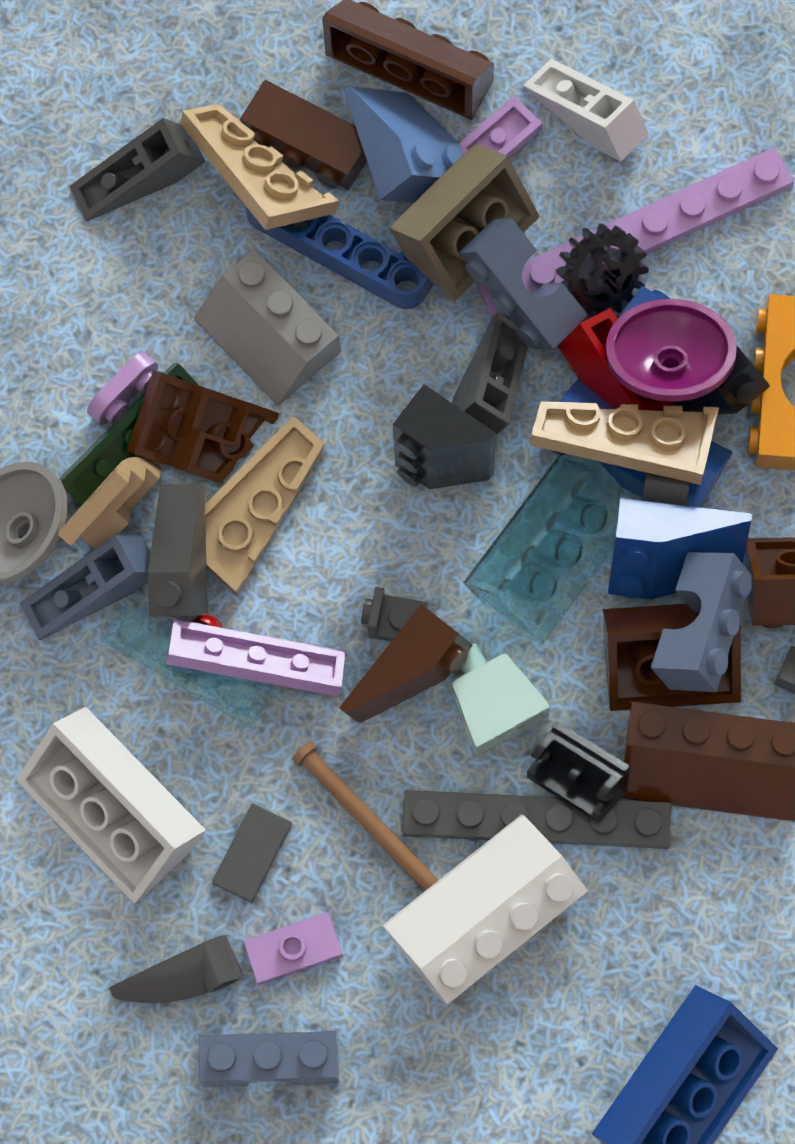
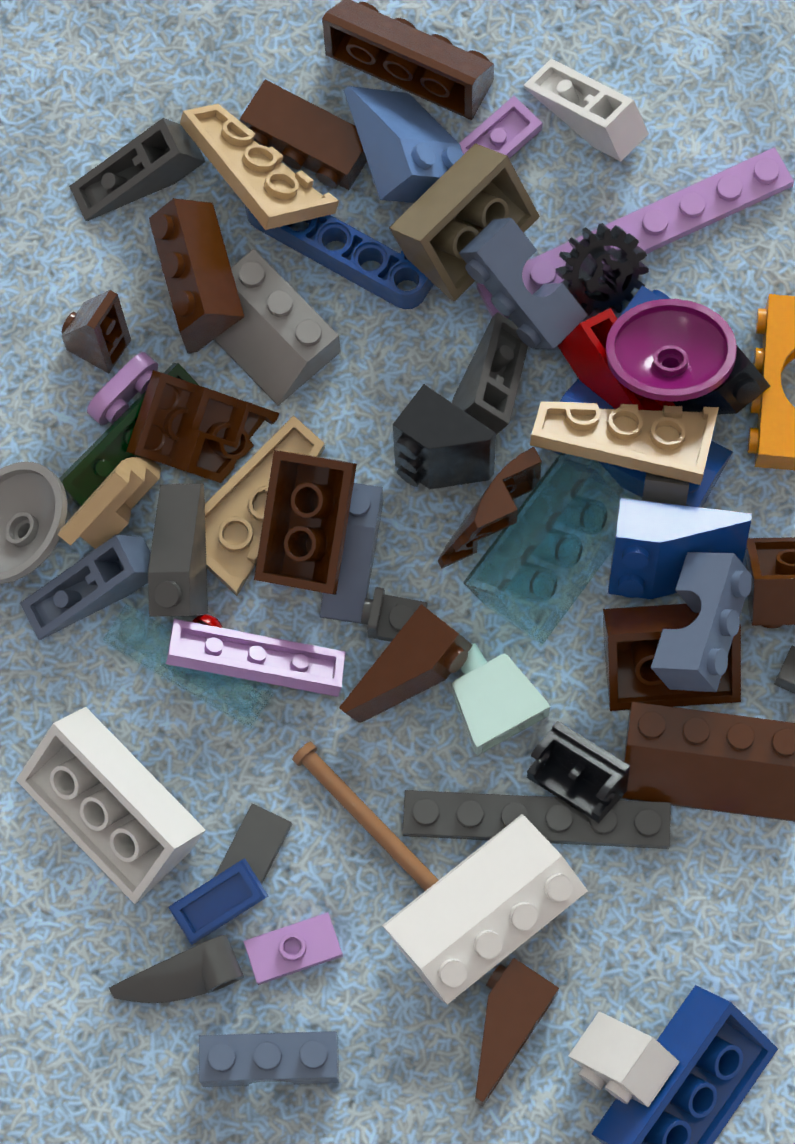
(97, 331): none -> reddish brown slope
(196, 271): none -> reddish brown slope
(218, 901): none -> blue tile
(305, 521): none -> reddish brown slope
(357, 556): none -> sand blue slope
(495, 507): none -> reddish brown slope
(513, 1011): none -> reddish brown slope
(623, 1060): none -> white brick

